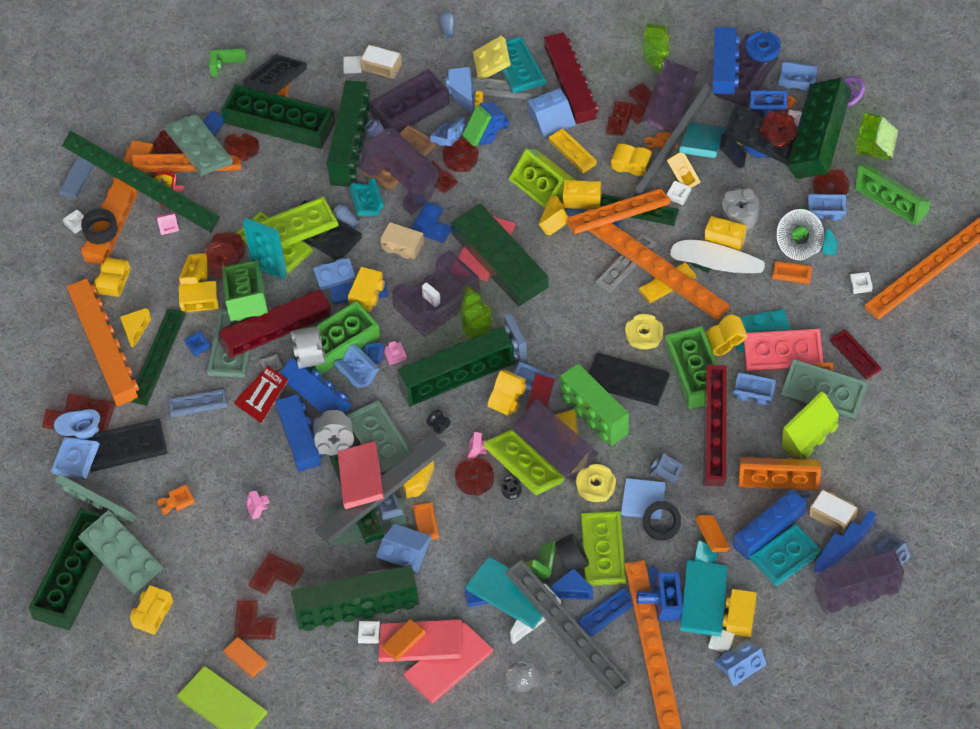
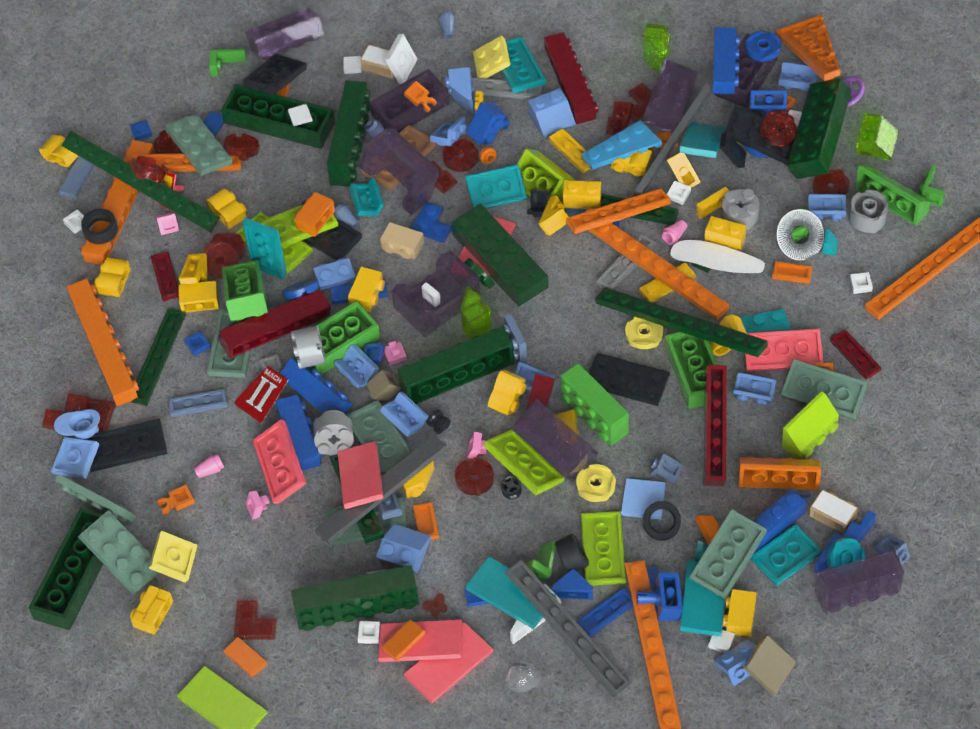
(55, 153): none -> yellow brick
(135, 324): yellow slope -> none
(141, 130): none -> blue plate
(147, 168): none -> clear red plate
(165, 276): none -> dark red tile
(173, 556): none -> light yellow plate
(209, 466): none -> bright pink cone
(227, 208): none -> yellow brick
(275, 569): clear red plate -> none
(279, 462): none -> coral tile
(284, 33): none -> clear purple brick
(296, 290): none -> blue tile
(300, 115): none -> white sticker
(314, 214): none -> orange brick
(383, 386): none -> dark tan brick
(401, 59): none -> white tile
(404, 414): none -> medium blue bracket
(418, 94): none -> orange plate
(435, 606): none -> clear red piece
(477, 125): bright green tile -> none
(483, 277): none -> dark green tile
(487, 155): none -> orange plate
(496, 187): none -> teal tile
(539, 200): none -> black bracket
(628, 141): none -> dark azure wing
(674, 232): none -> bright pink cone
(682, 322): none -> dark green plate
(711, 203): none -> yellow tile
(728, 554): none -> sand green plate
(769, 664): none -> dark tan tile
(812, 45): none -> orange wing
(844, 552): none -> teal tile
(868, 211): none -> light grey brick
(932, 194): none -> bright green bracket

